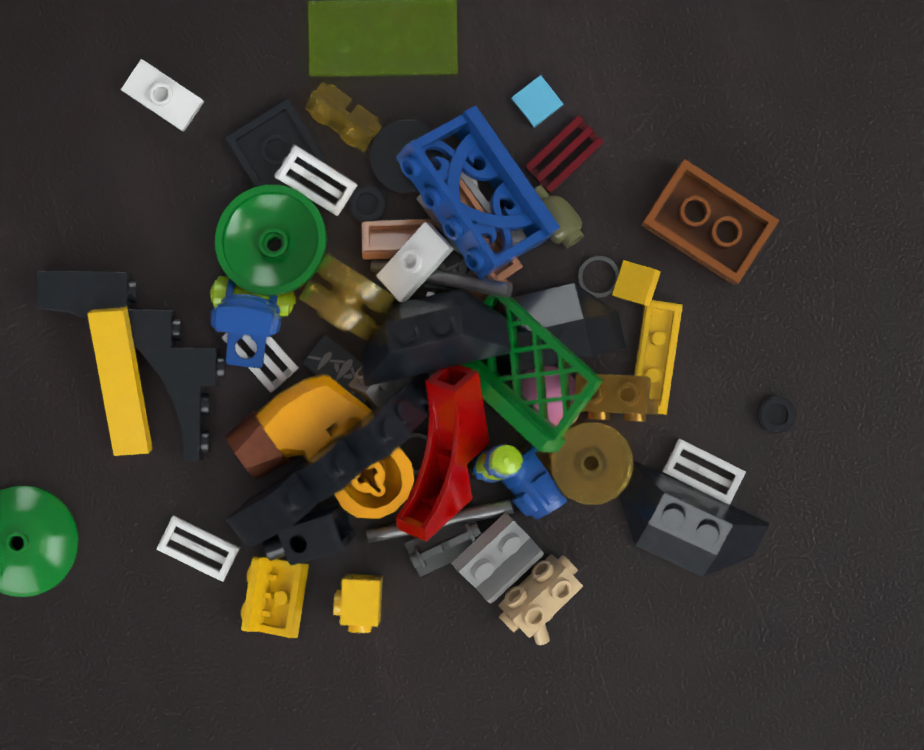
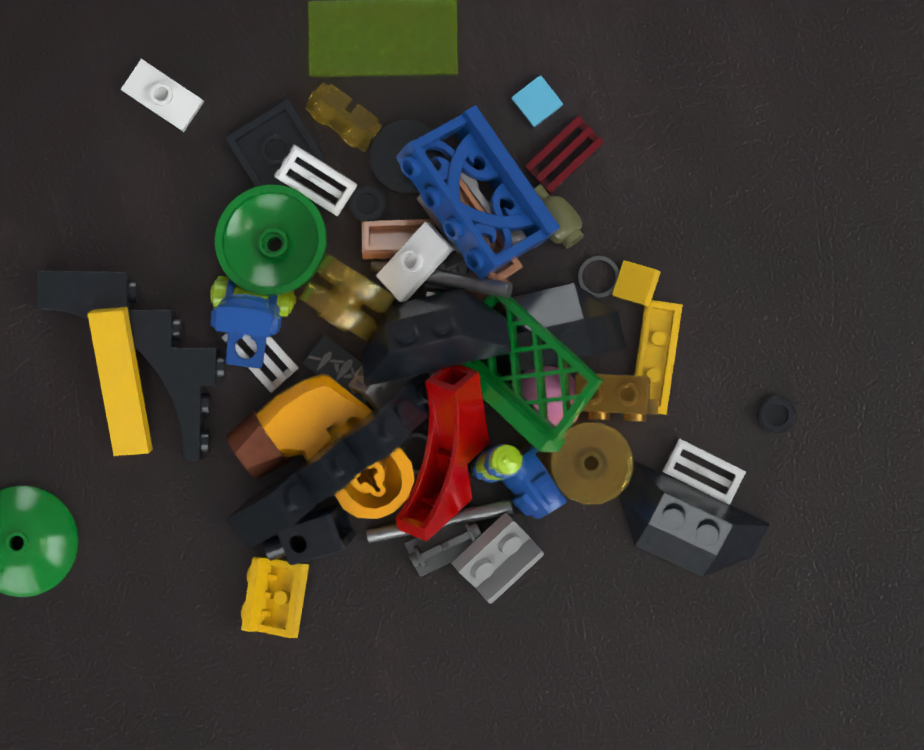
(225, 561): white tile -> none
(359, 602): yellow brick -> none
(540, 597): tan brick -> none
(709, 222): dark orange brick -> none

